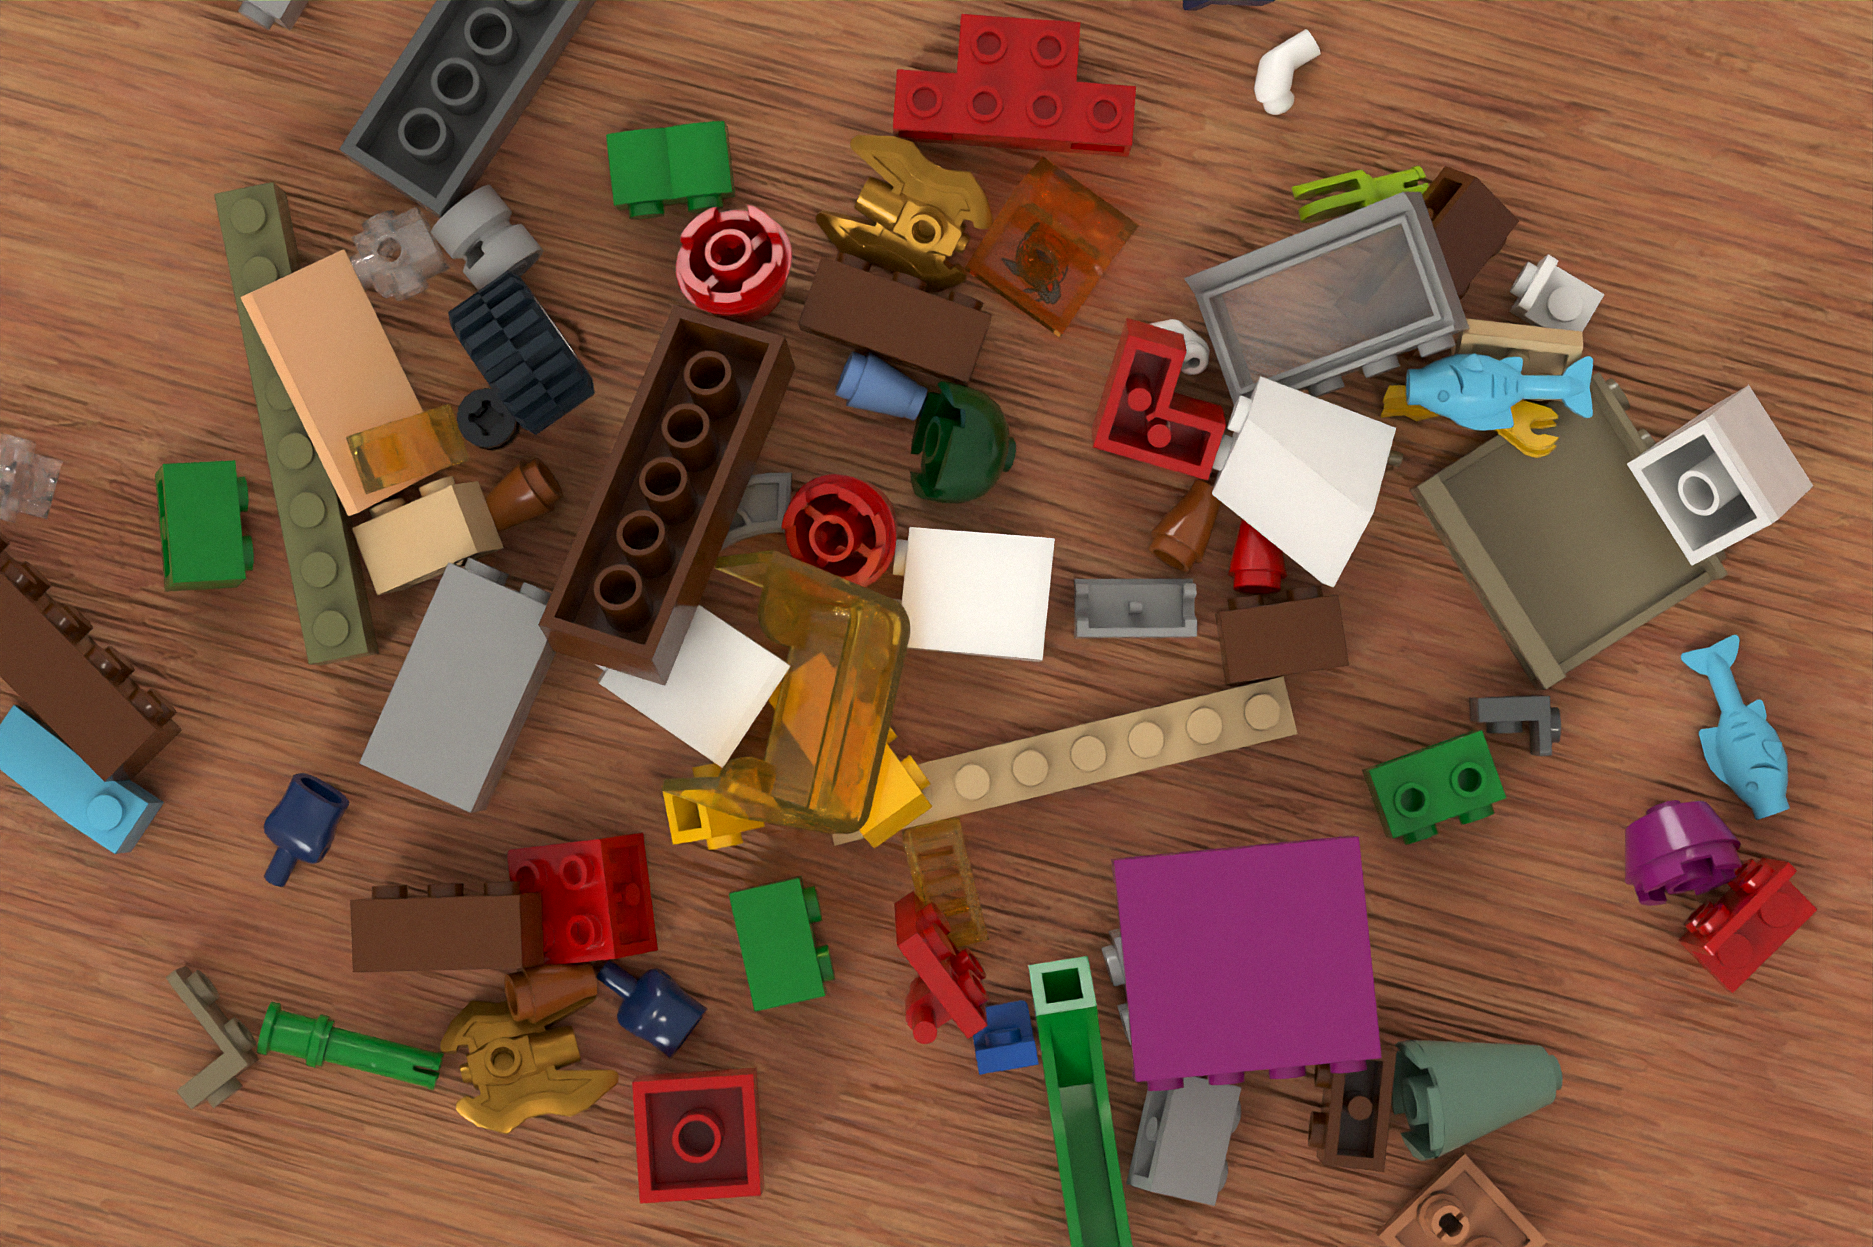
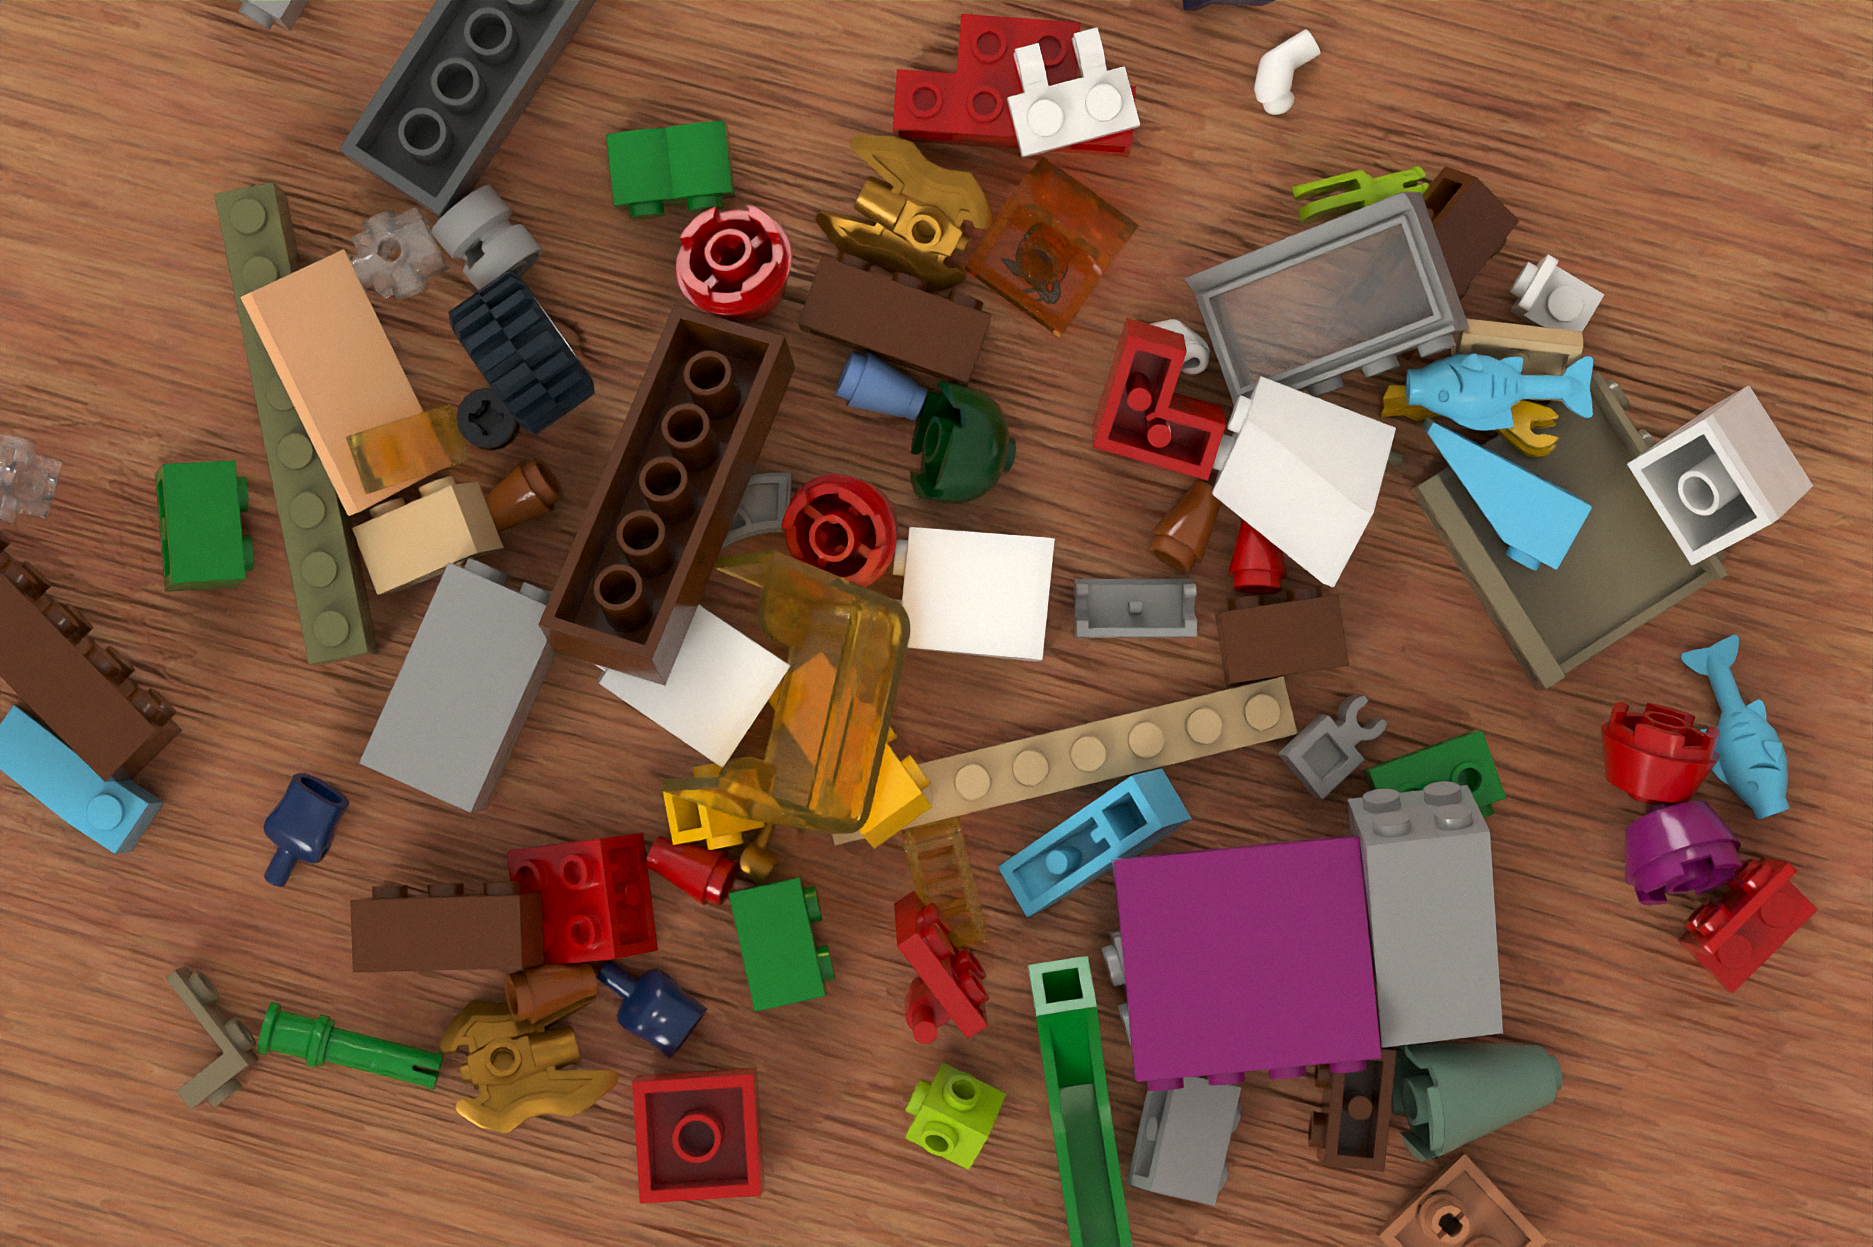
(694, 869): none -> red cone
(756, 860): none -> pearl gold hand
(953, 1114): none -> lime brick
(1006, 1040): blue bracket -> none
(1071, 110): none -> white plate
(1082, 847): none -> medium azure slope
(1325, 749): none -> light grey plate
(1429, 913): none -> light grey brick
(1506, 715): dark grey bracket -> none
(1520, 505): none -> medium azure slope
(1657, 753): none -> red cone

